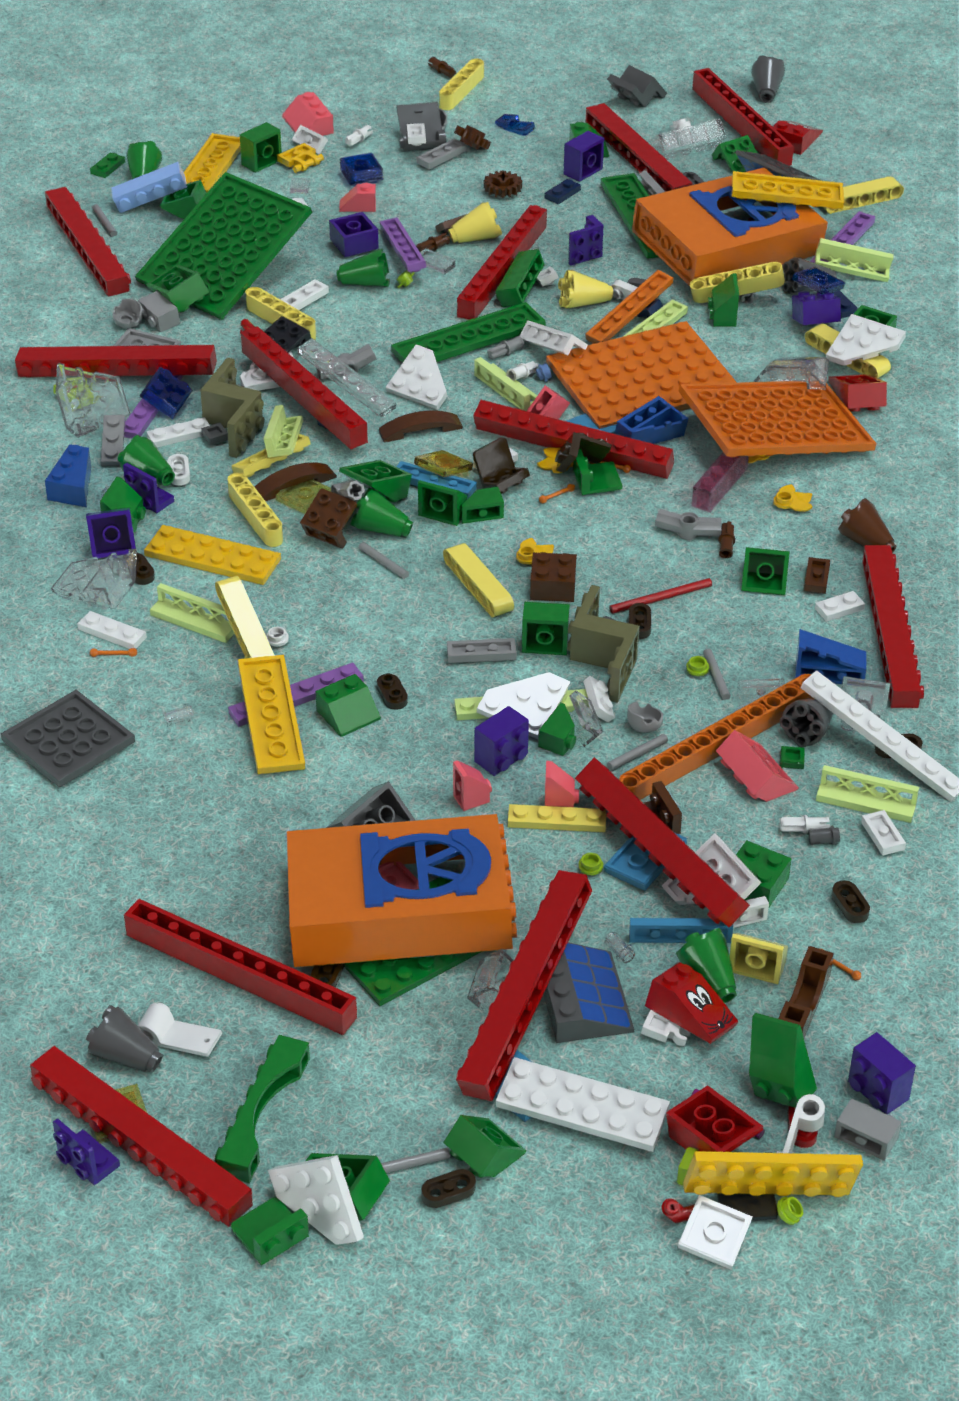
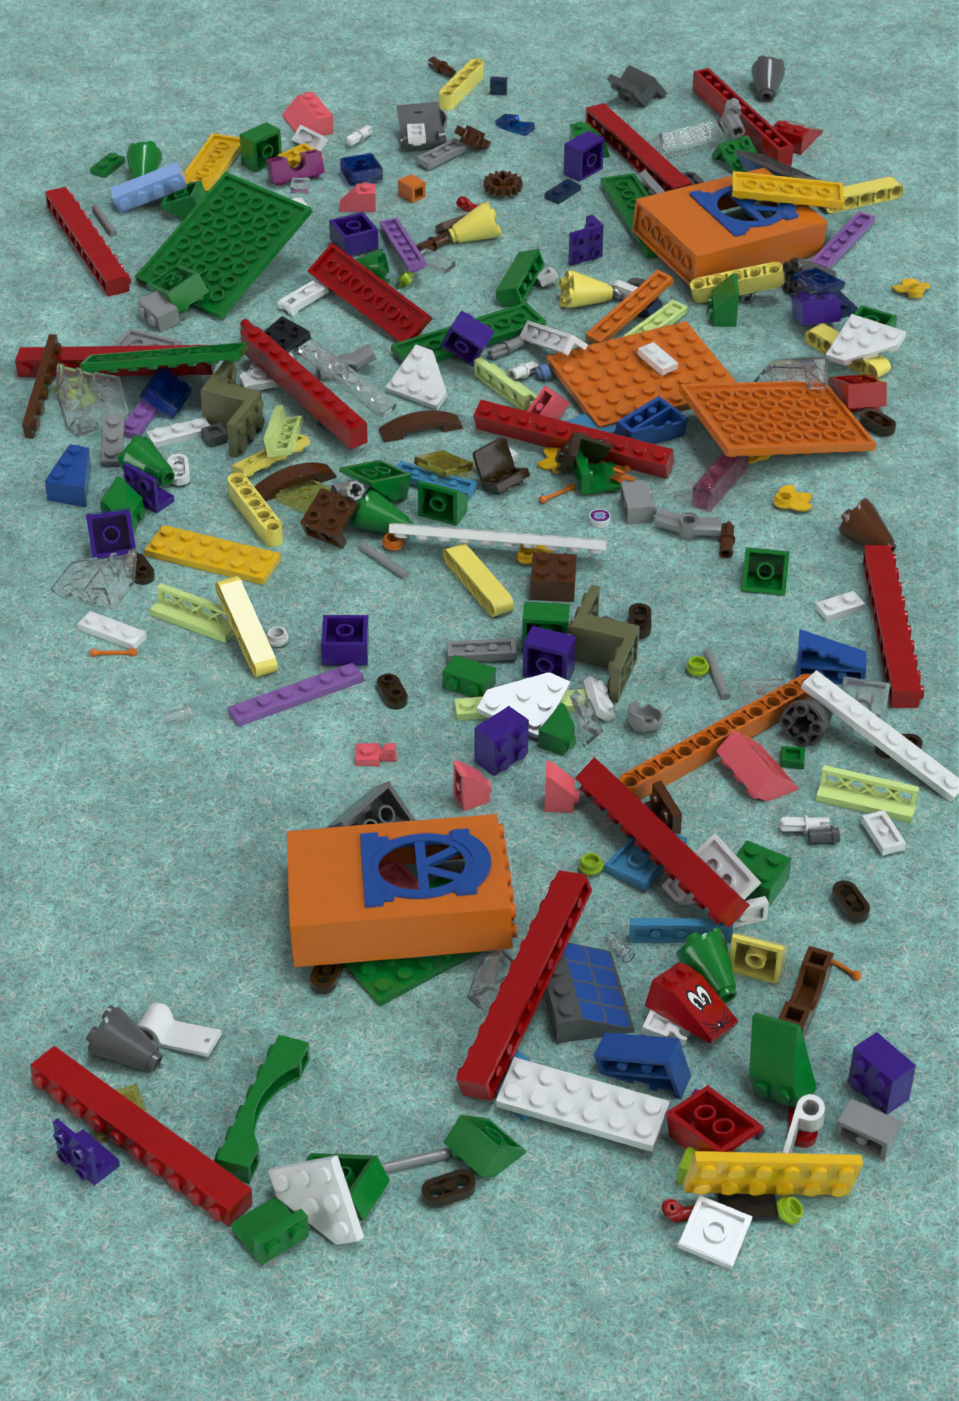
(40, 389): none -> reddish brown plate
(67, 738): dark grey plate -> none
(128, 313): light grey hair -> none
(171, 357): none -> green plate
(241, 966): red brick -> none
(271, 714): yellow plate -> none
(272, 308): light yellow beam -> none
(310, 166): none -> magenta arch
(345, 639): none -> dark purple brick
(347, 705): green slope -> none
(369, 294): none -> red plate
(371, 754): none -> coral plate
(392, 543): none -> orange plate
(411, 188): none -> orange brick
(465, 204): none -> red arm
(467, 337): none -> dark purple brick
(468, 677): none -> green brick
(483, 506): green slope -> none
(489, 276): red brick -> none
(498, 85): none -> dark blue plate
(507, 538): none -> white plate
(548, 652): none -> dark purple brick
(556, 818): light yellow plate -> none
(599, 518): none -> tile
(620, 476): none -> orange hand
(636, 752): light grey bar -> none
(637, 502): none -> light grey brick
(644, 1059): none -> blue wedge
(657, 358): none -> white plate
(658, 596): red piece -> none
(680, 124): white plate -> none
(731, 120): none -> light grey piece
(817, 575): reddish brown plate -> none
(854, 257): yellowish green fence -> none
(877, 422): none -> dark brown plate
(912, 287): none -> yellow plate

